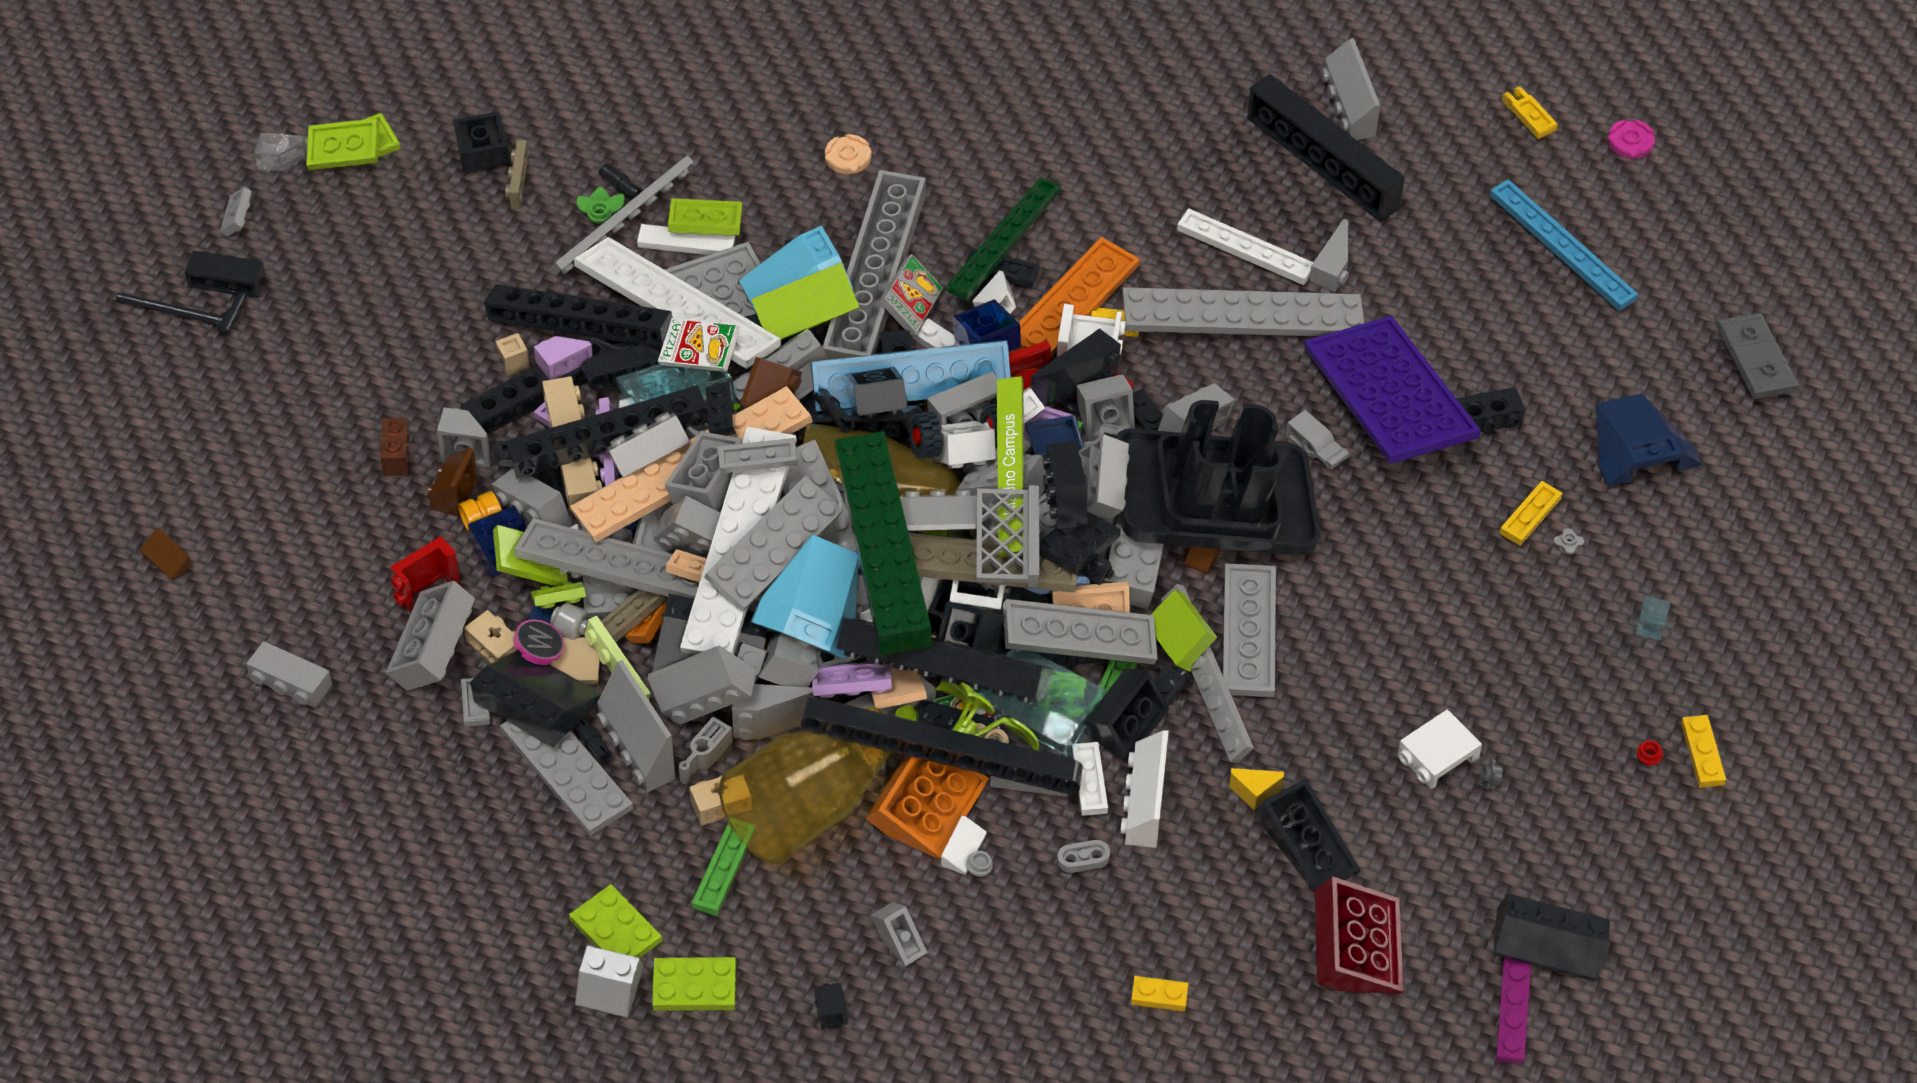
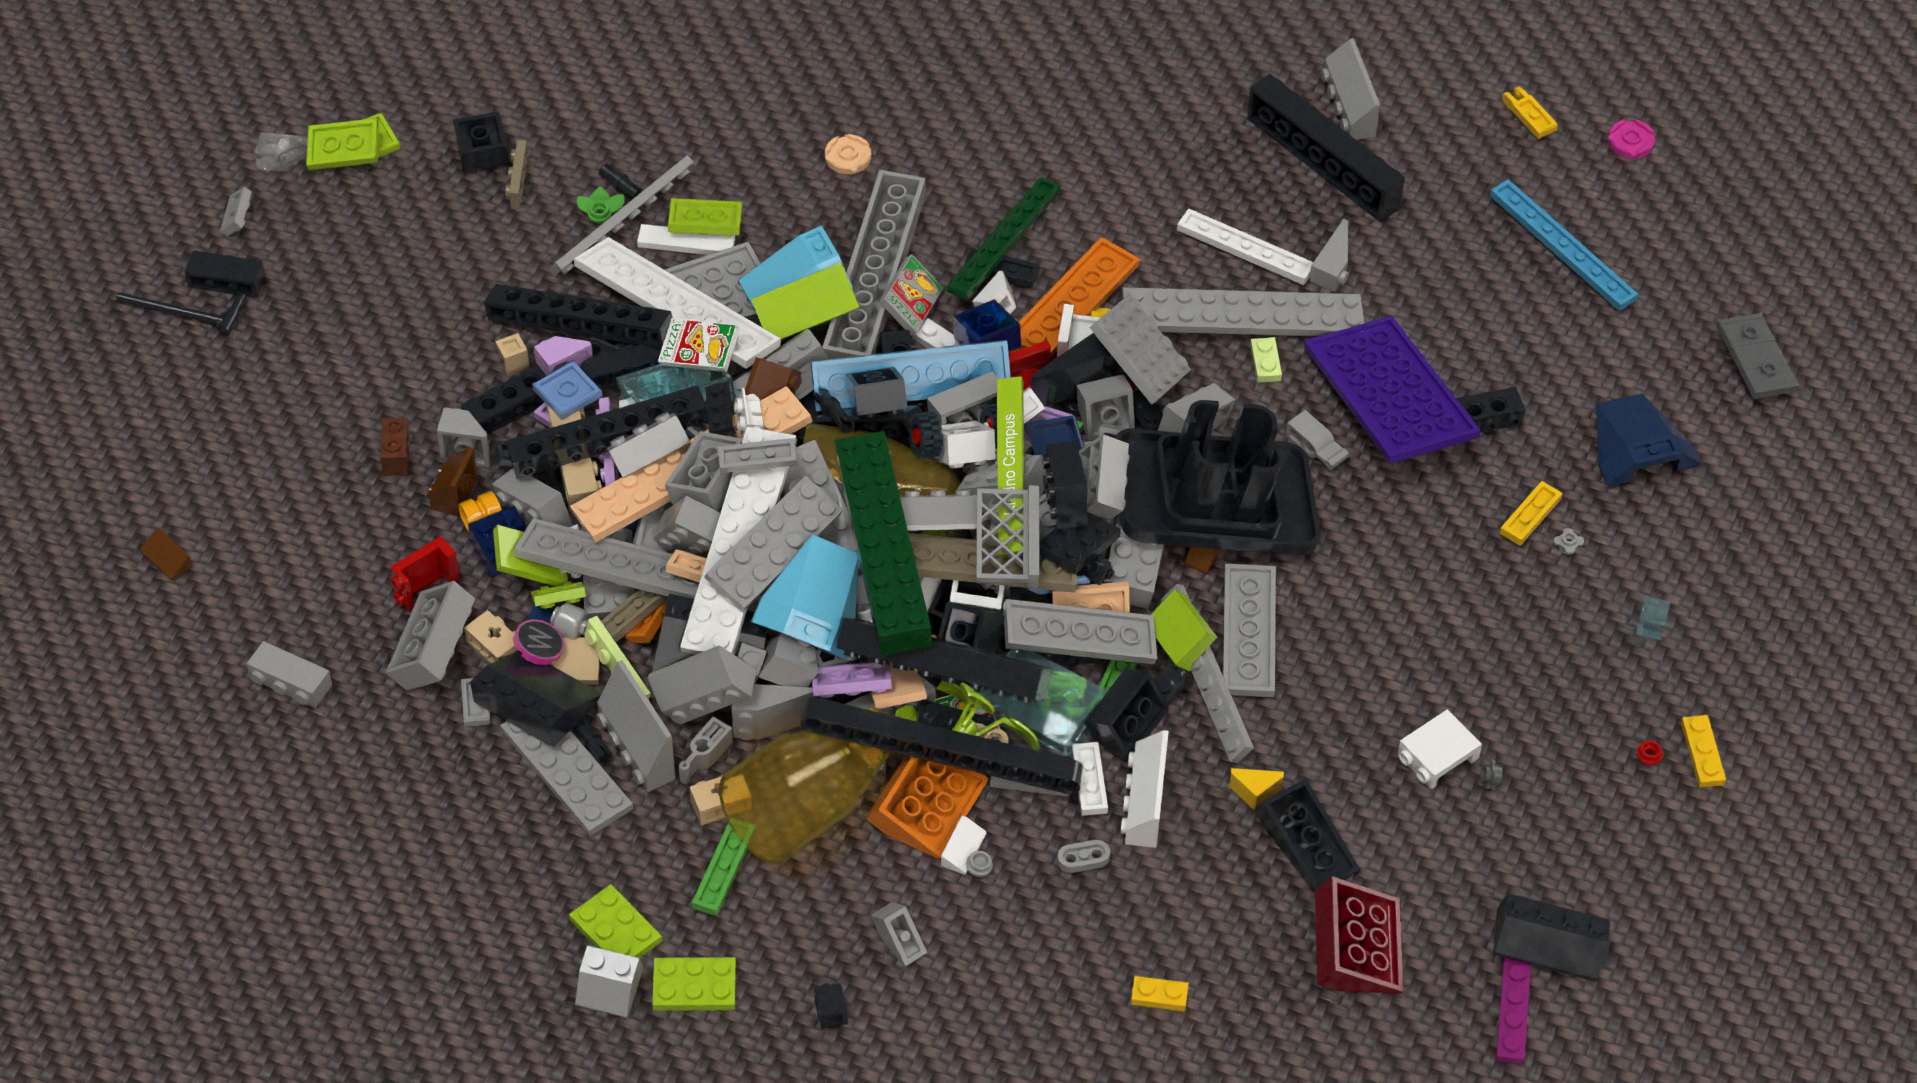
(567, 390): none -> medium blue tile
(747, 407): none -> white hinge
(1140, 348): none -> light grey plate
(1266, 360): none -> yellowish green plate

